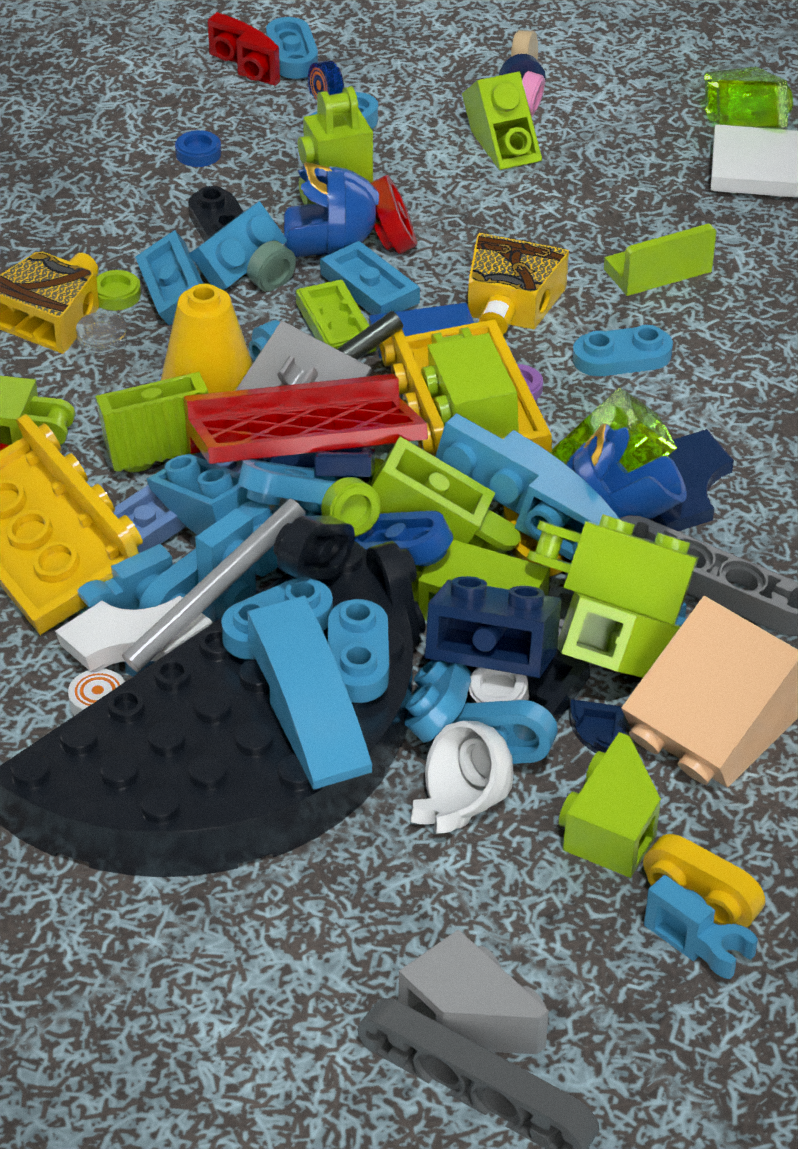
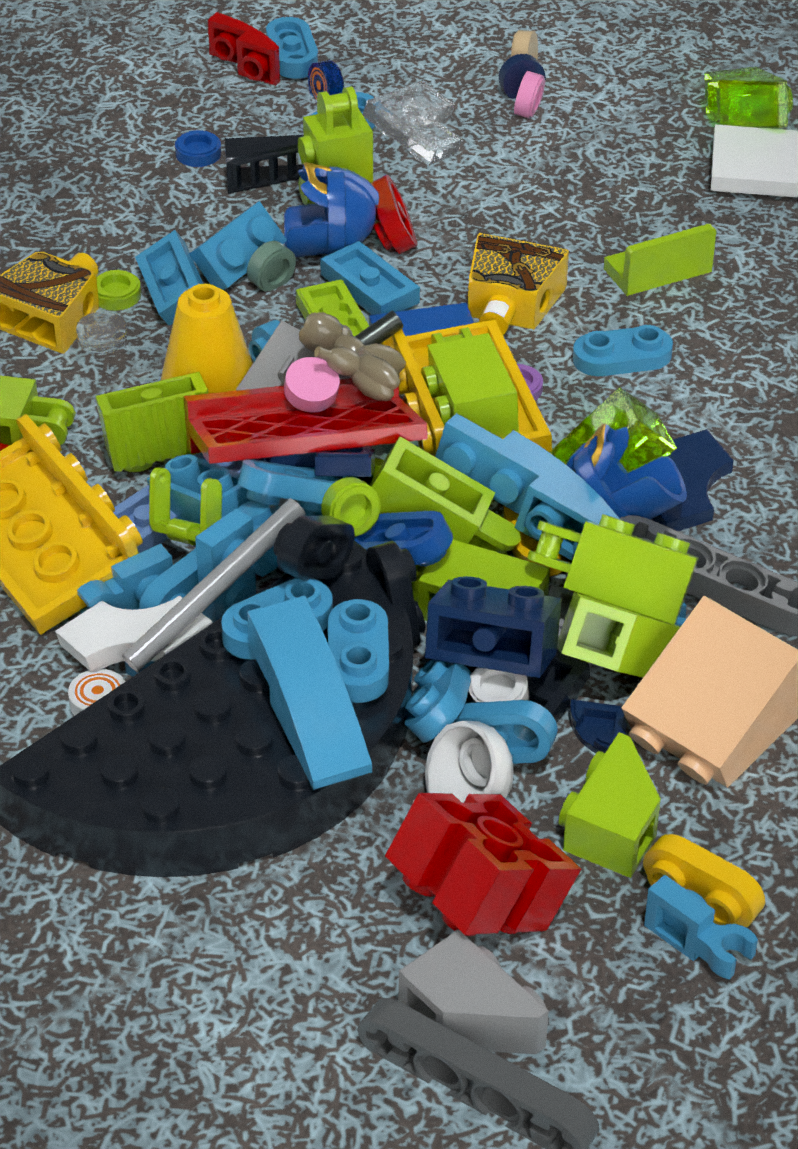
(179, 529): none -> lime piece
(212, 210): black plate -> none
(255, 149): none -> black slope
(311, 384): none -> bright pink tile
(372, 367): none -> dark tan piece
(414, 120): none -> clear plate
(481, 864): none -> red brick
(502, 120): lime slope -> none

